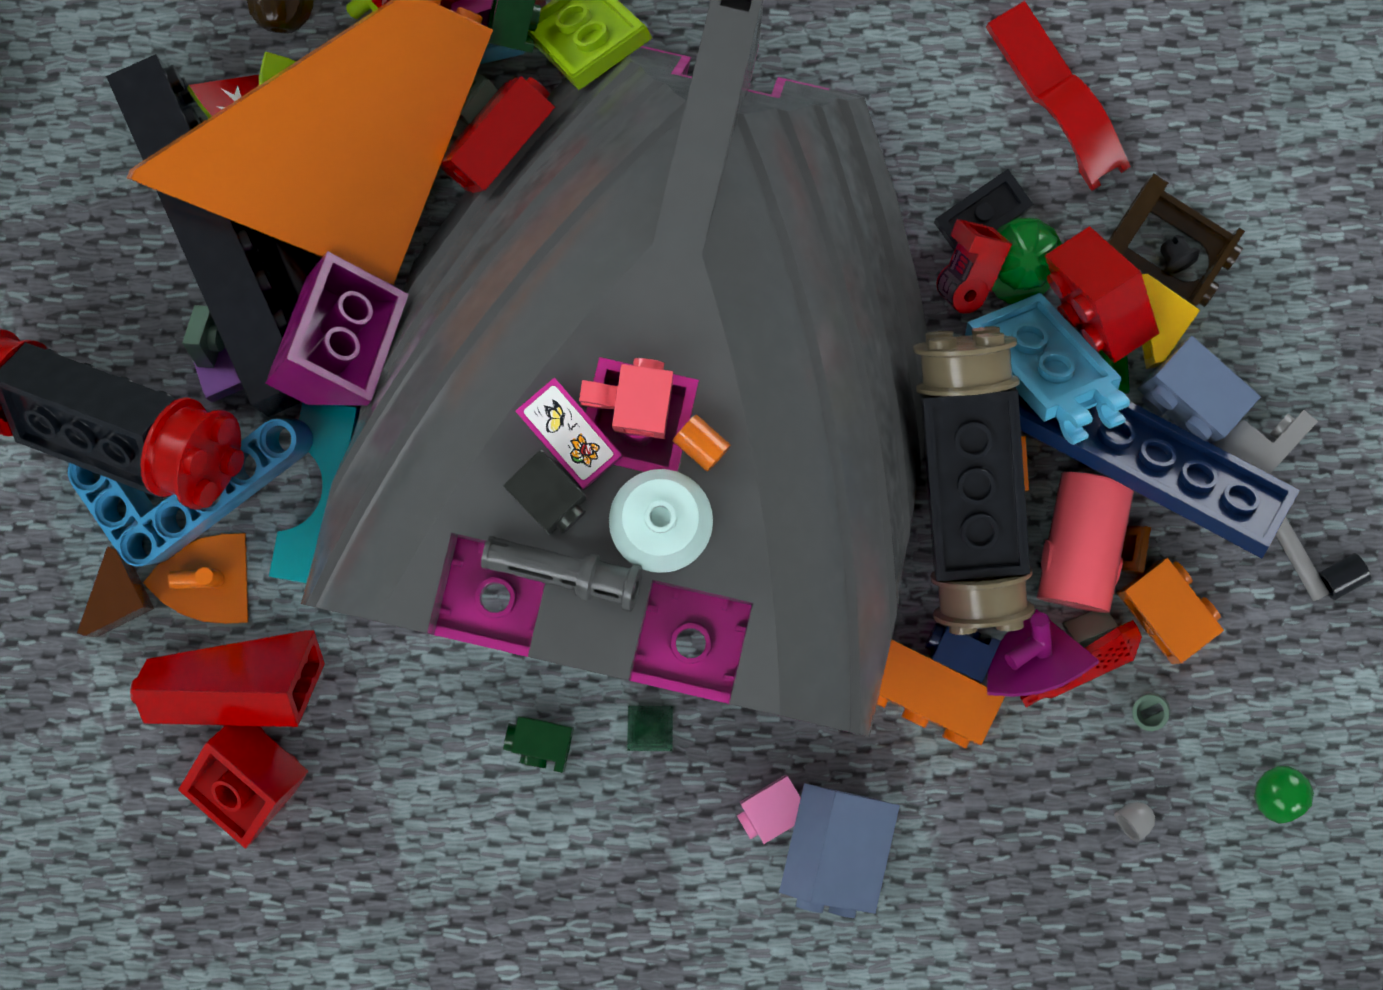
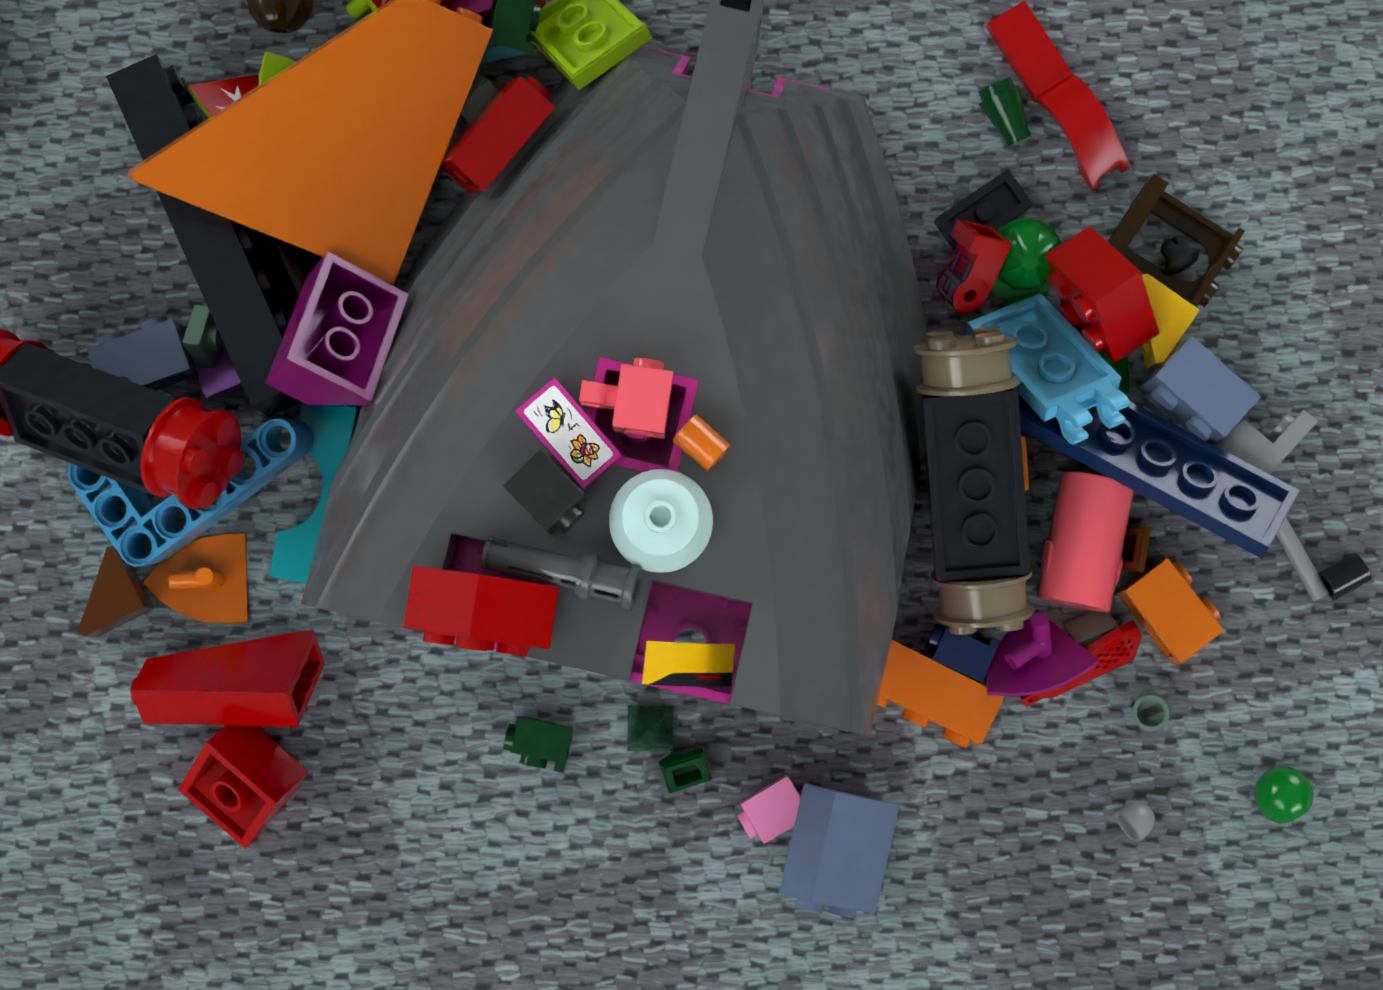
(147, 356): none -> sand blue brick
(480, 610): none -> red brick
(685, 768): none -> dark green slope
(688, 664): none -> yellow sticker
(1005, 110): none -> dark green cone

